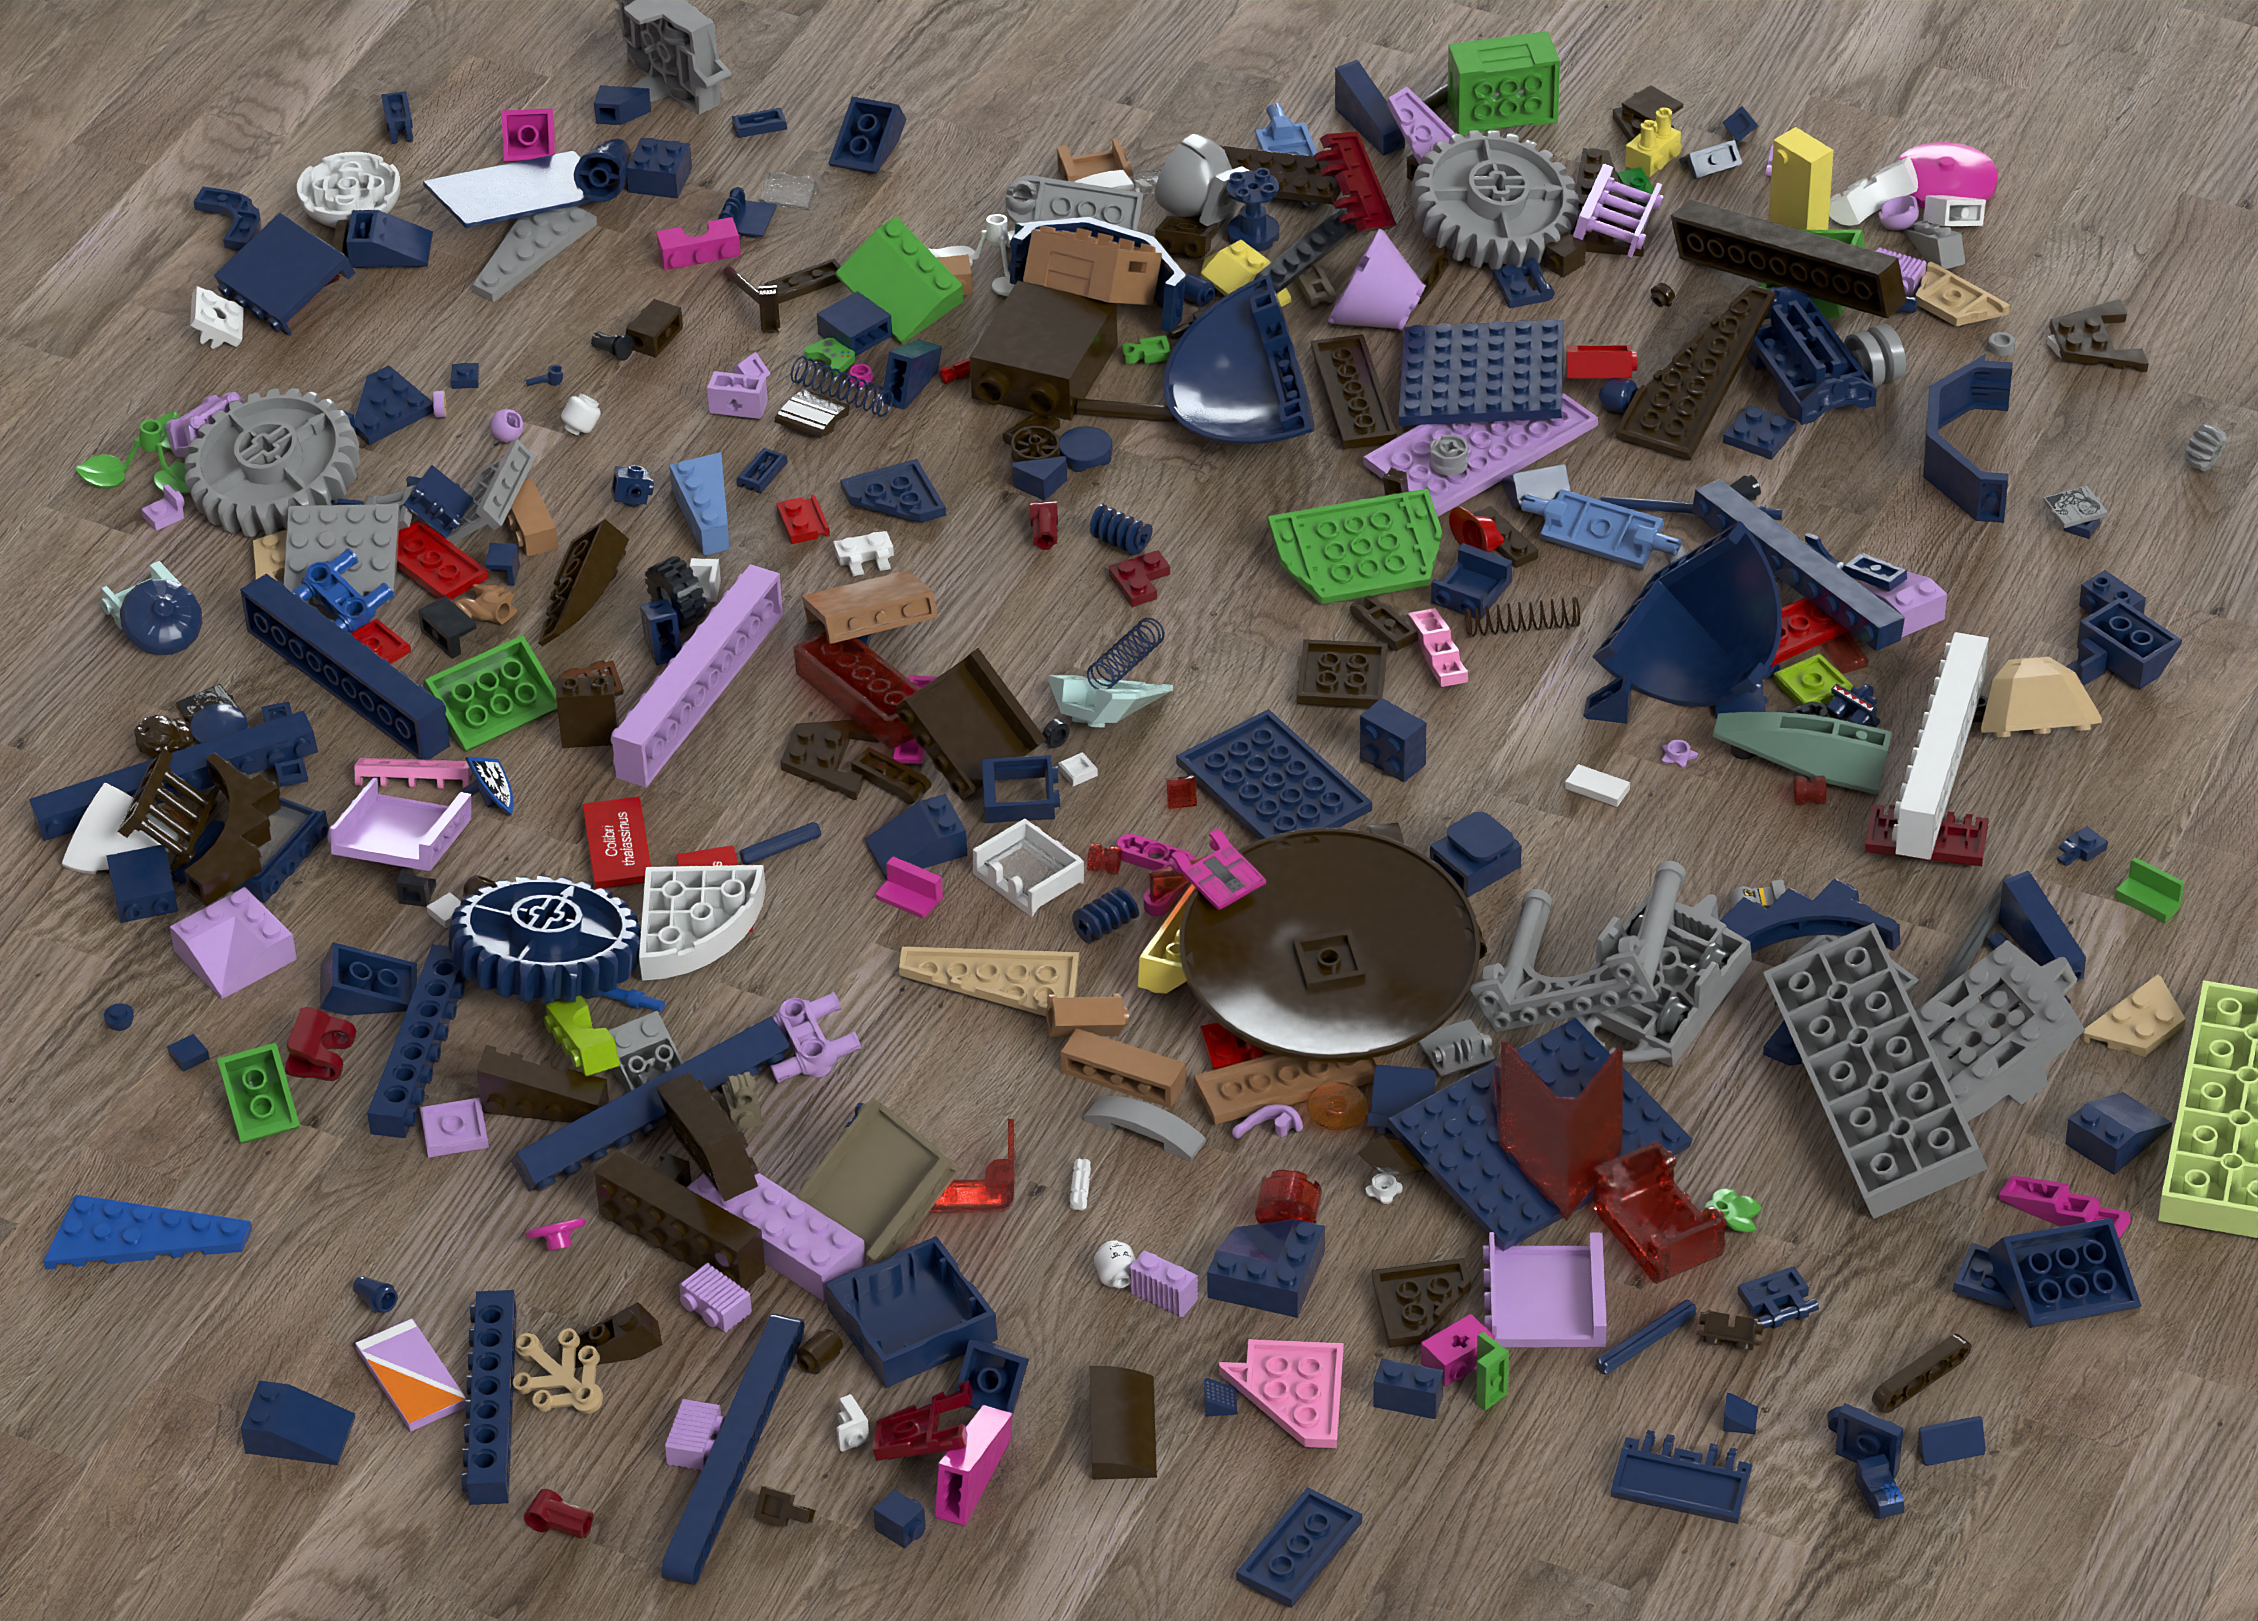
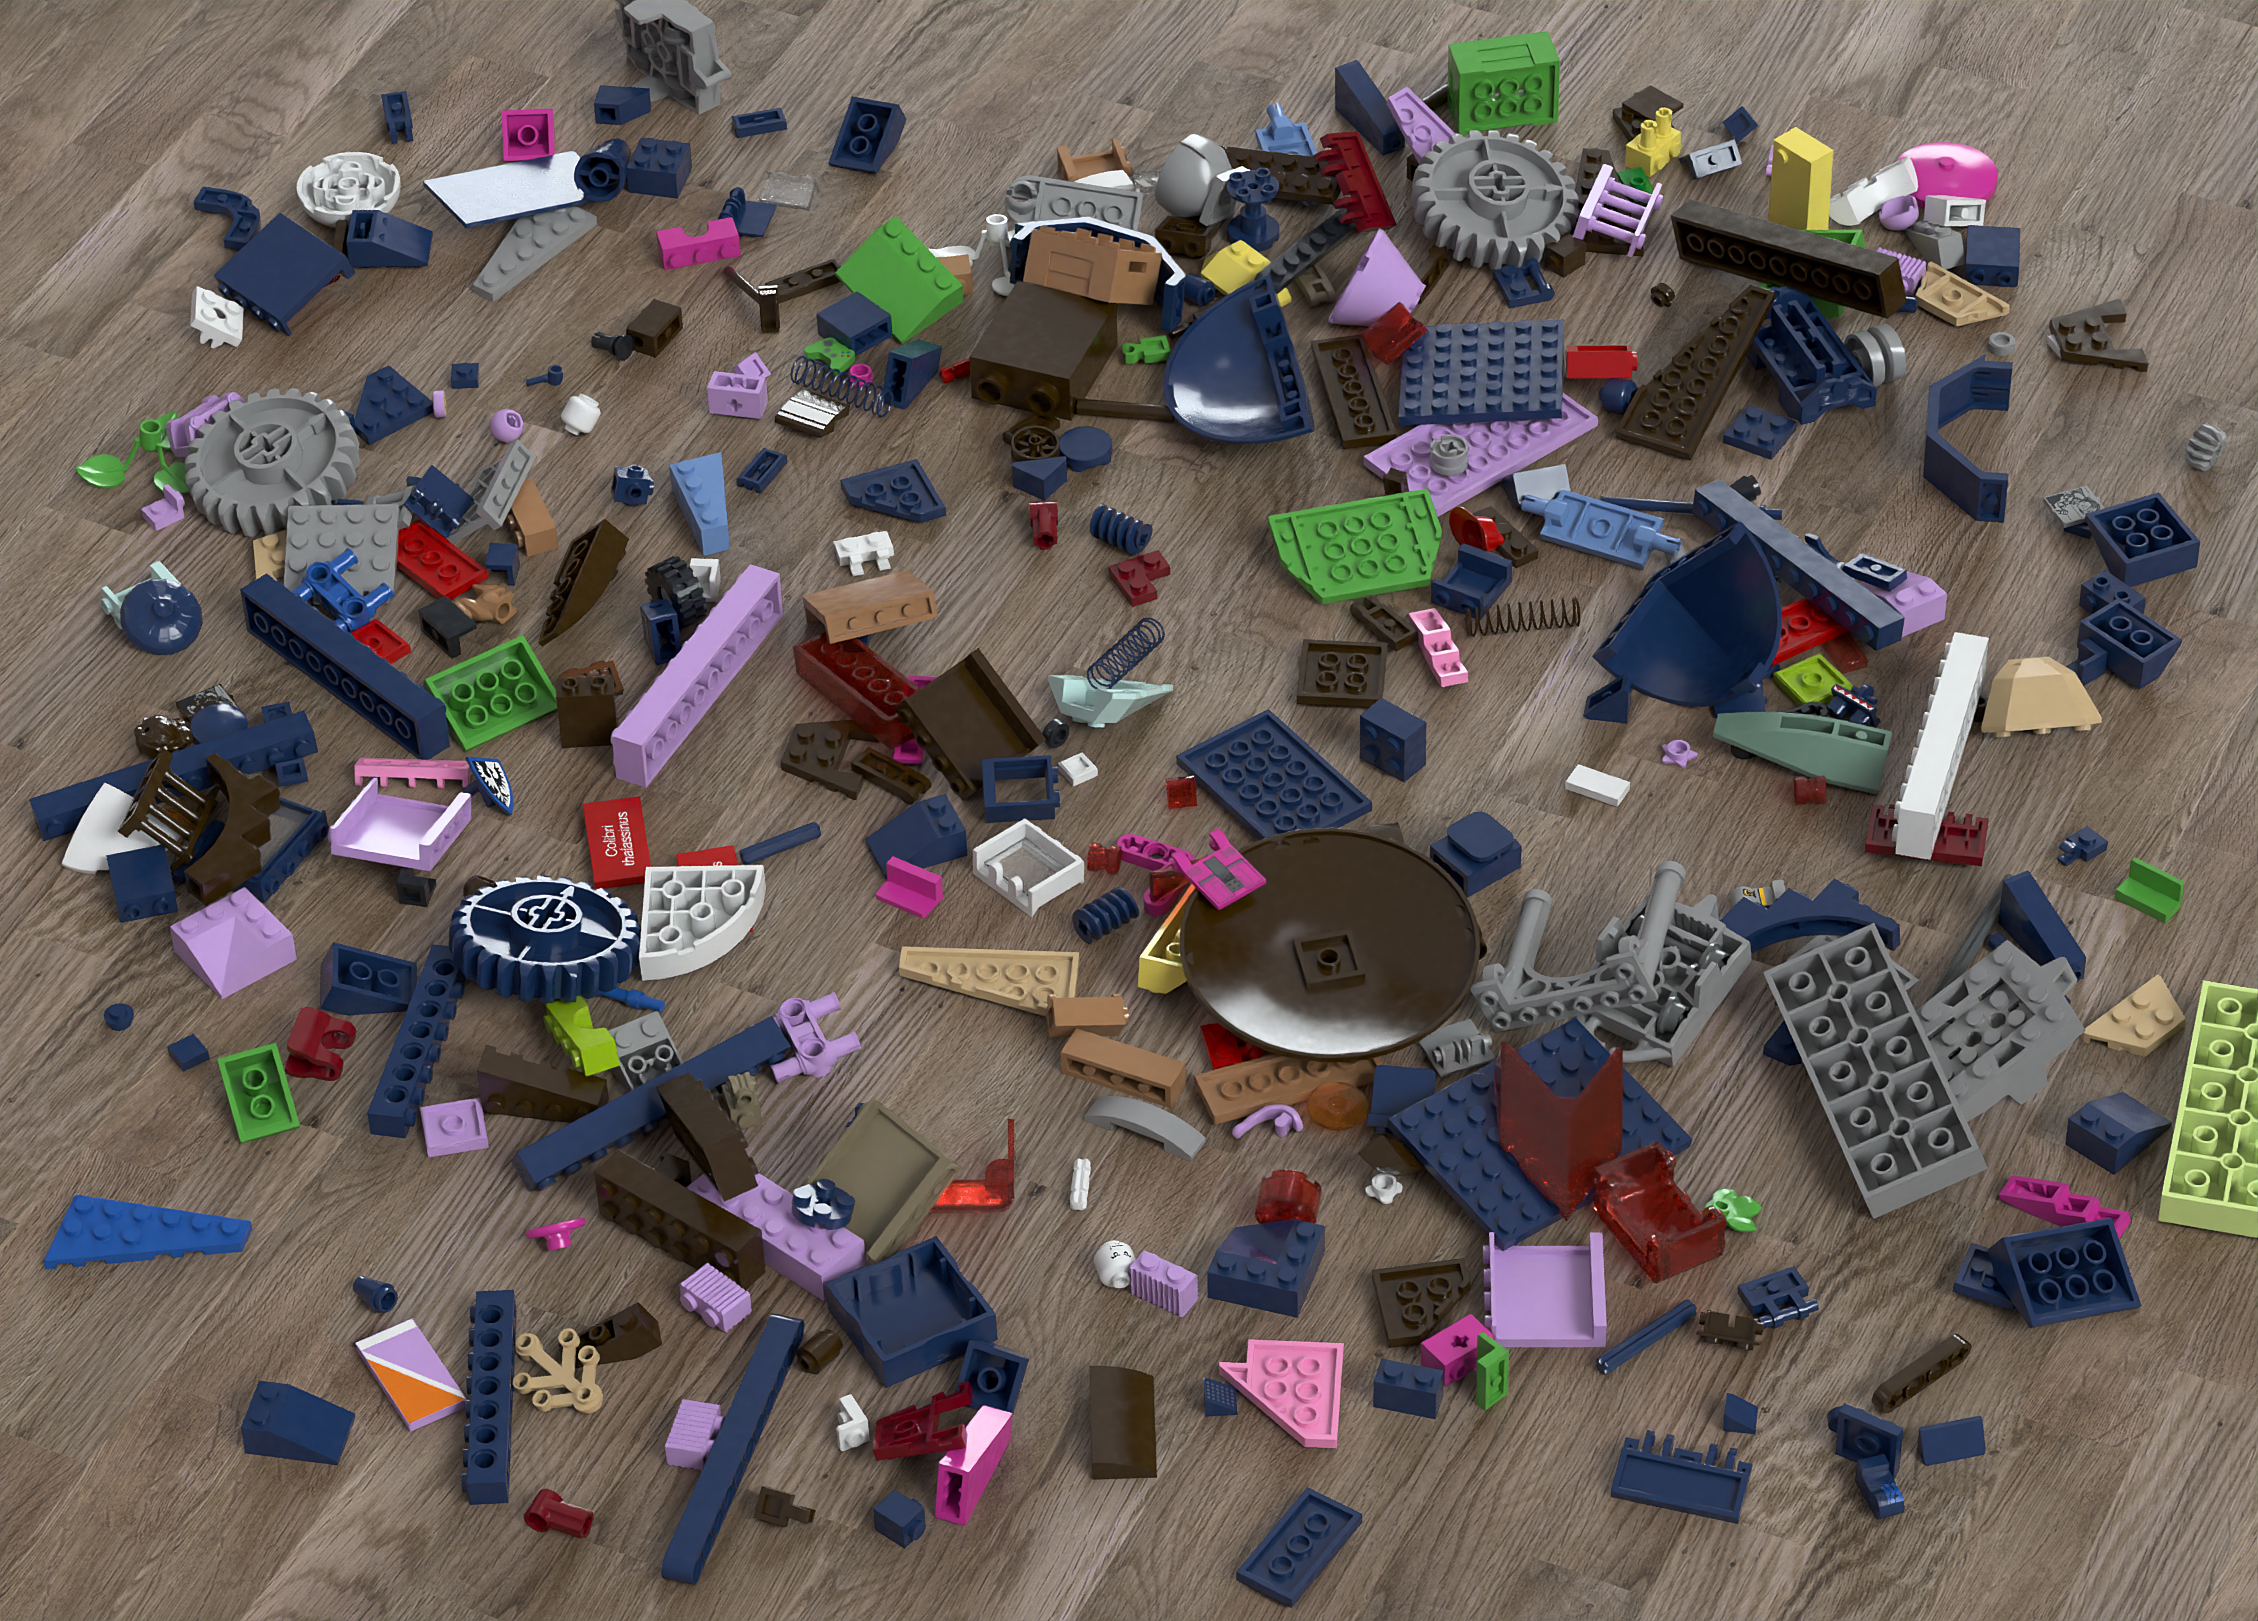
(443, 908): white tile -> none
(802, 519): red plate -> none
(822, 1205): none -> dark blue plate
(1393, 333): none -> clear red panel
(1992, 256): none -> dark blue panel
(2143, 540): none -> dark blue slope

